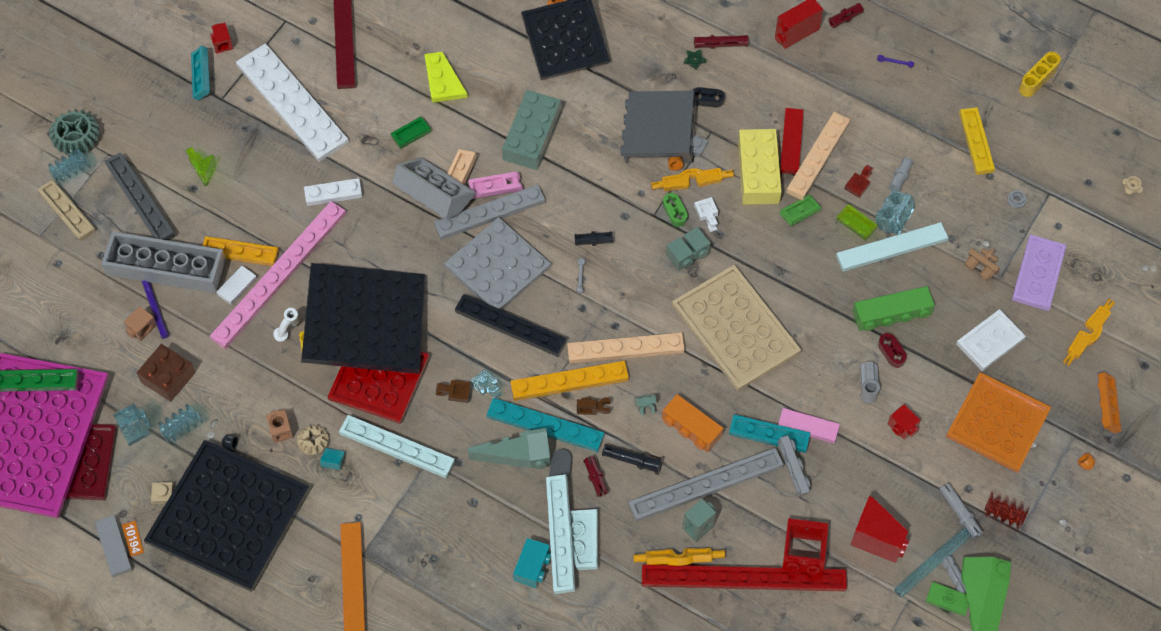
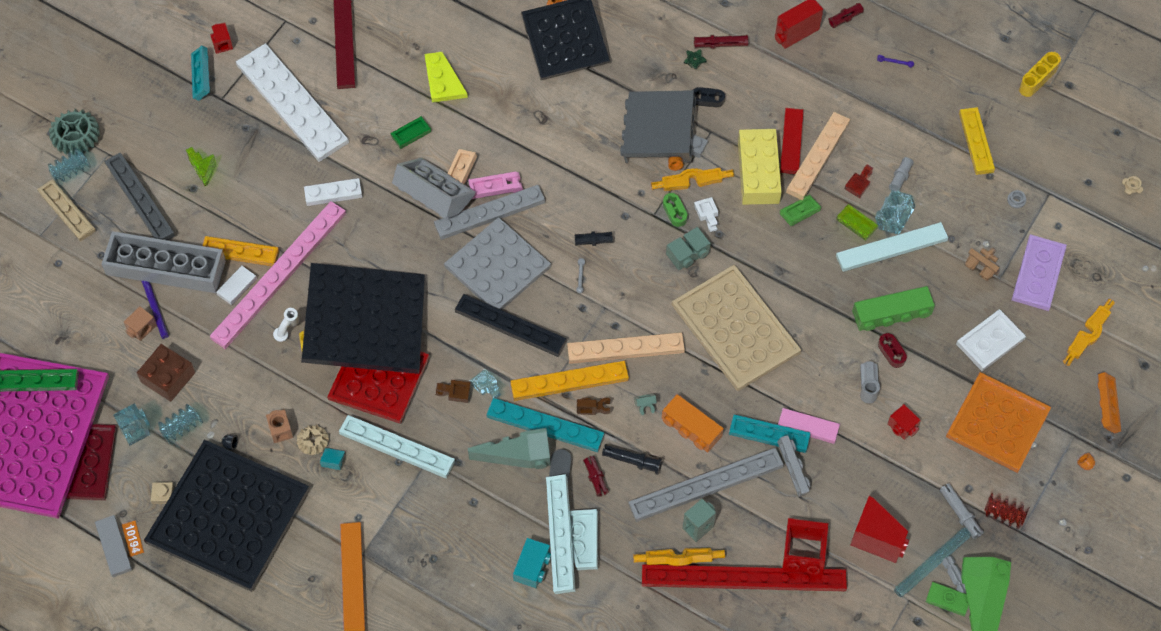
(531, 130): sand green brick -> none

